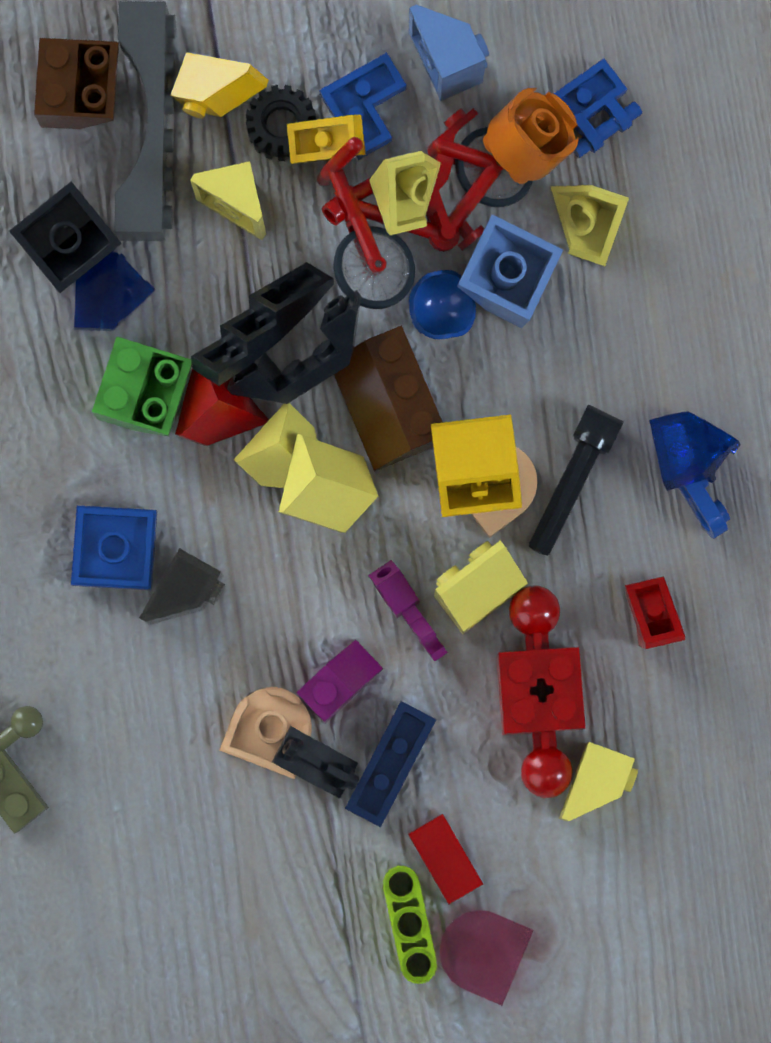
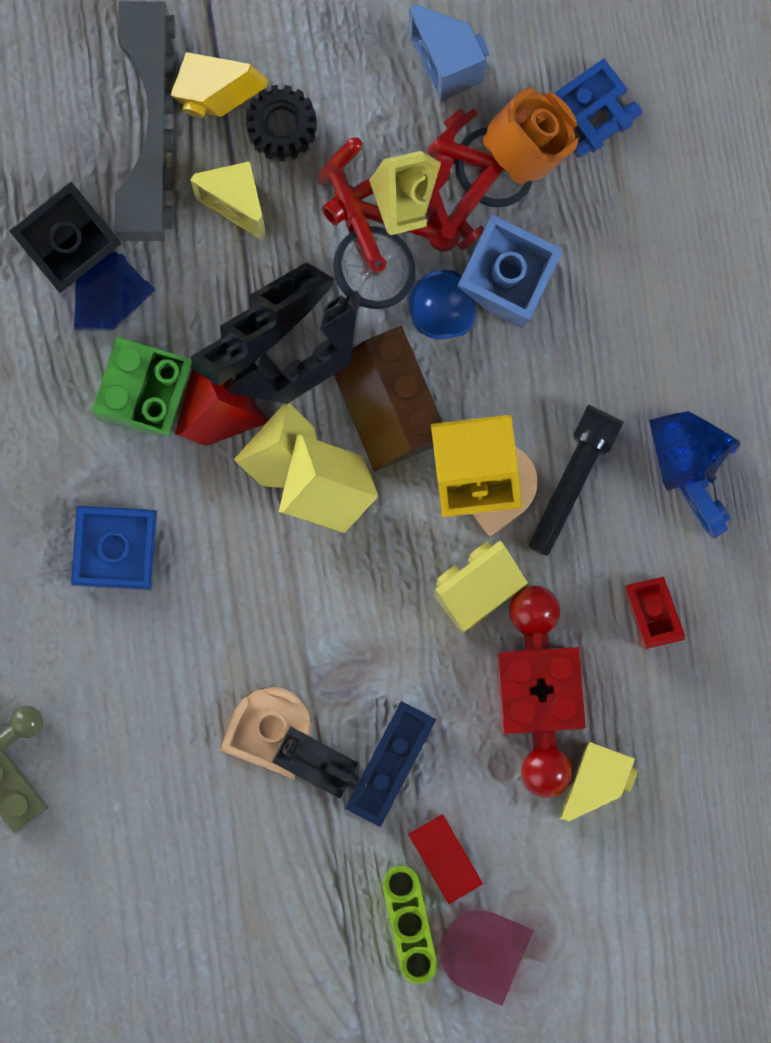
(75, 83): reddish brown slope -> none
(183, 589): clear smoke slope -> none
(322, 137): yellow slope -> none
(339, 681): magenta slope -> none
(360, 94): blue plate -> none
(403, 601): magenta piece -> none
(589, 219): light yellow slope -> none

